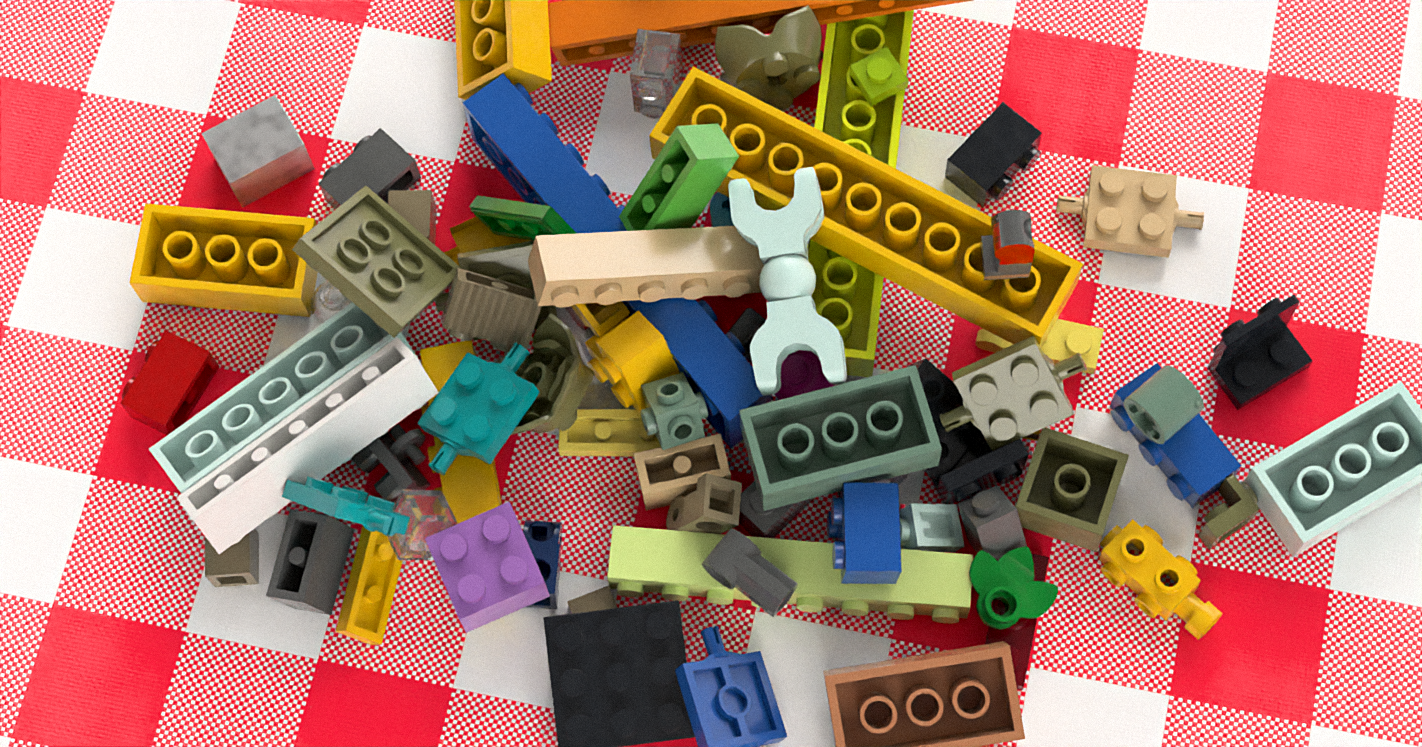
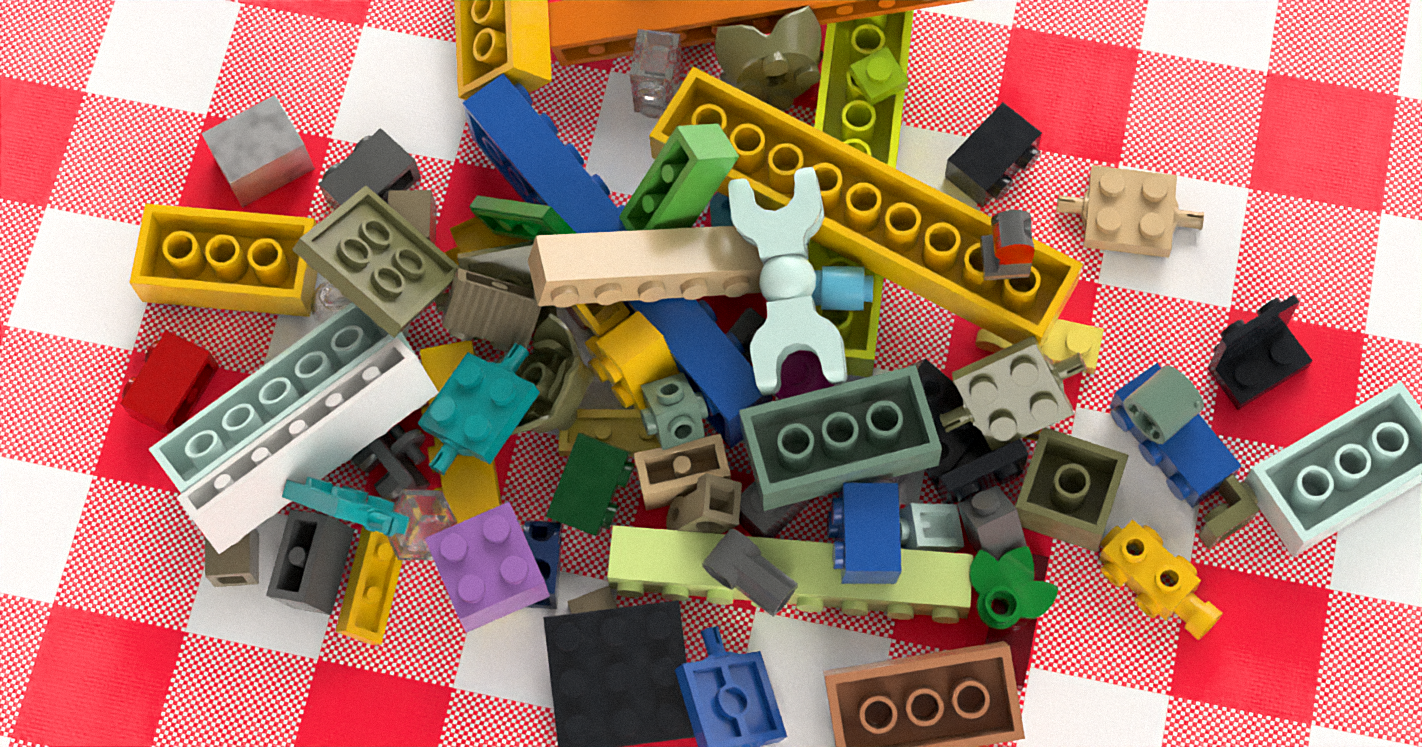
(590, 484): none -> dark green brick
(842, 288): none -> medium azure brick

